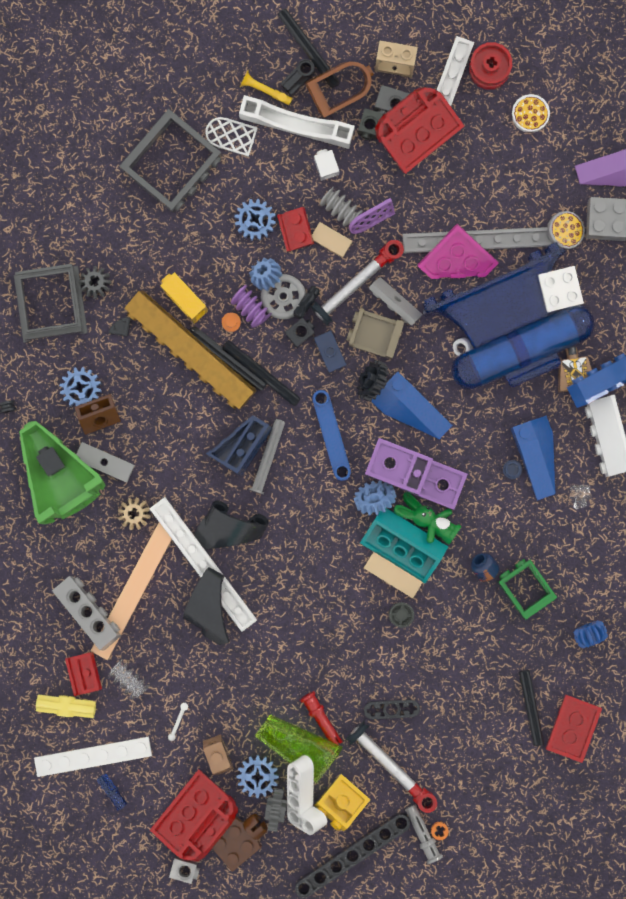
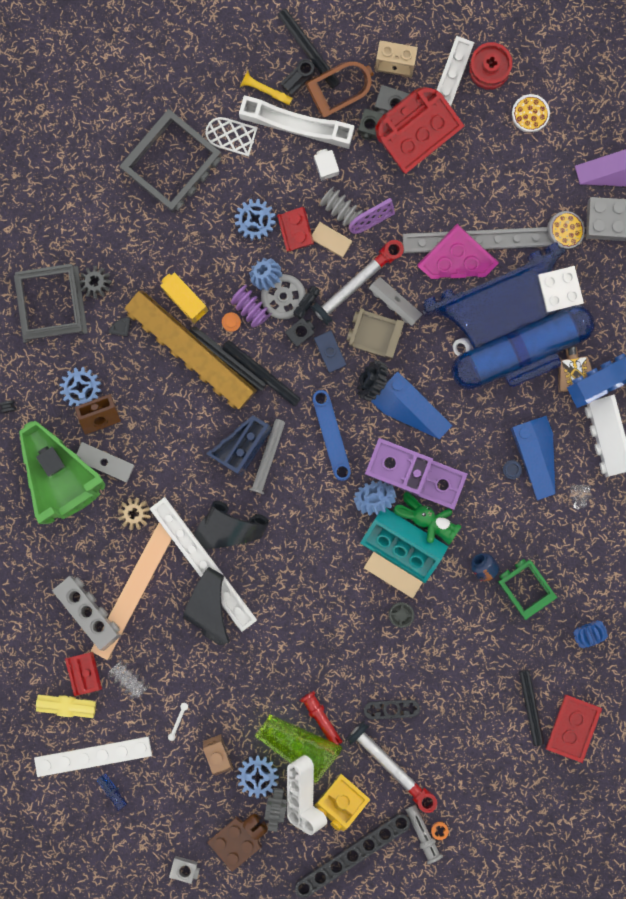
(196, 818): red plate -> none

